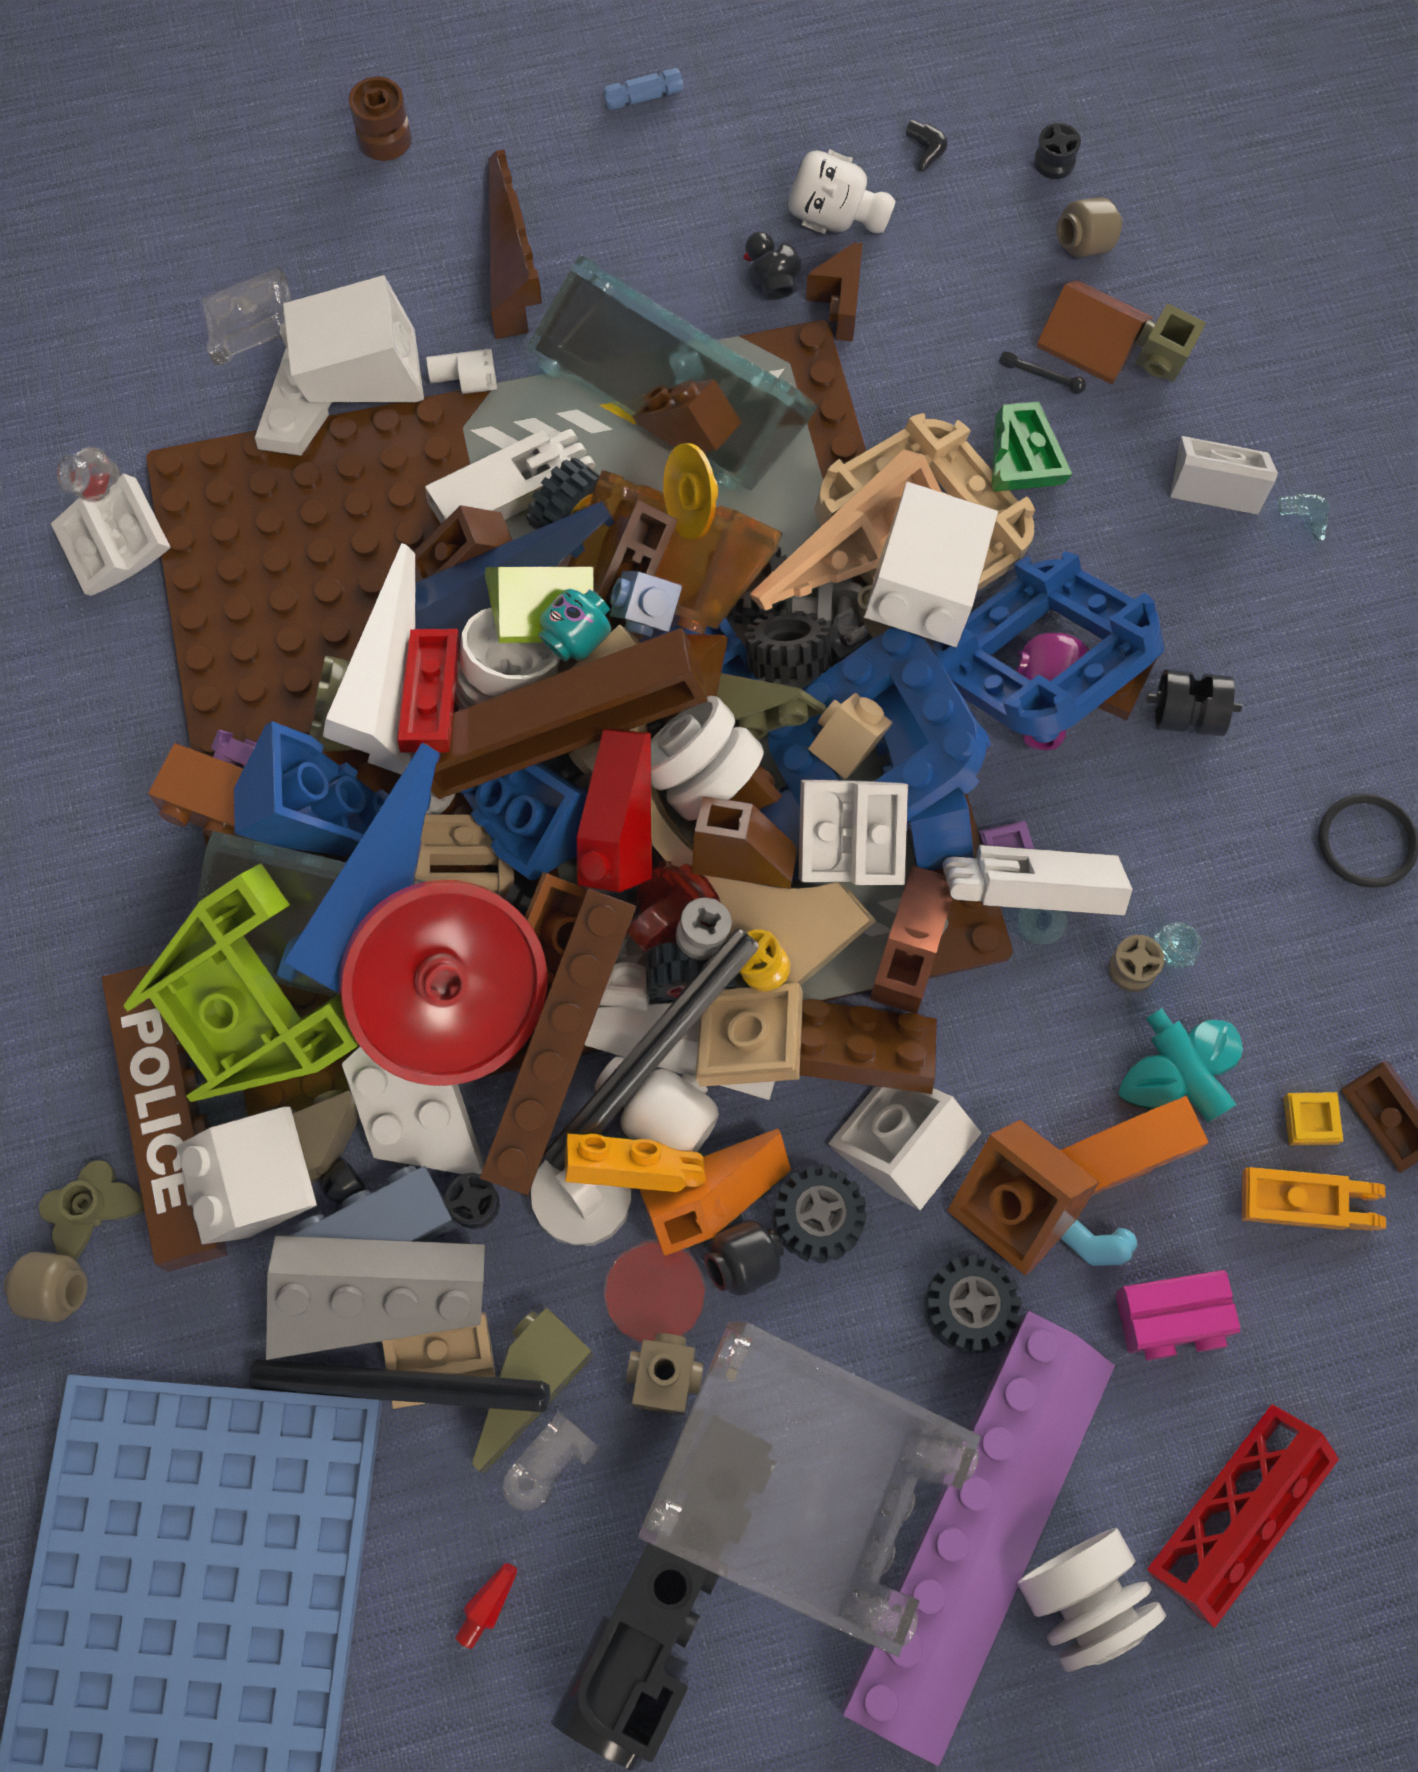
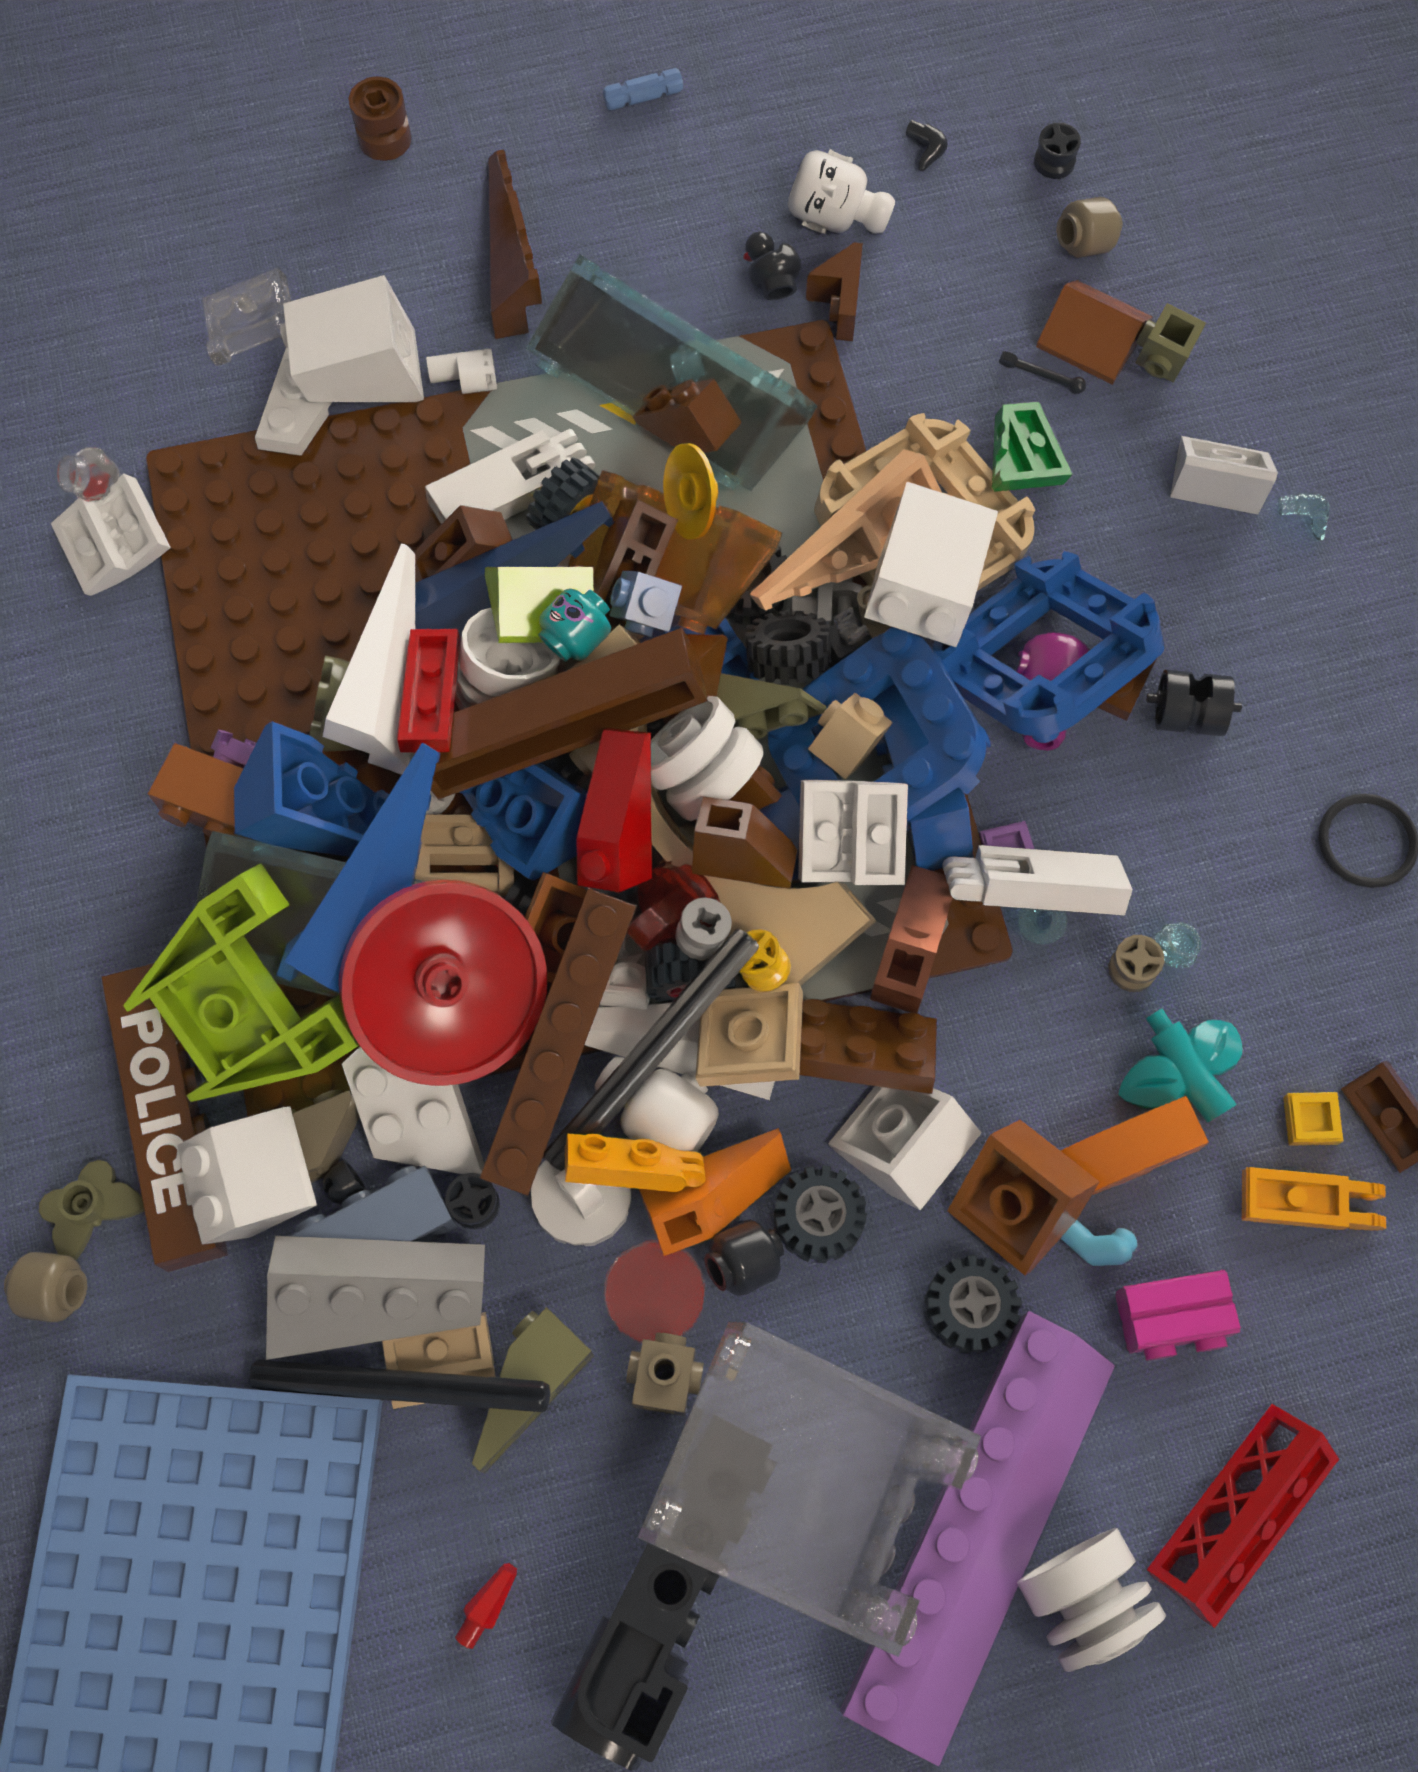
(533, 1476): clear leg -> none

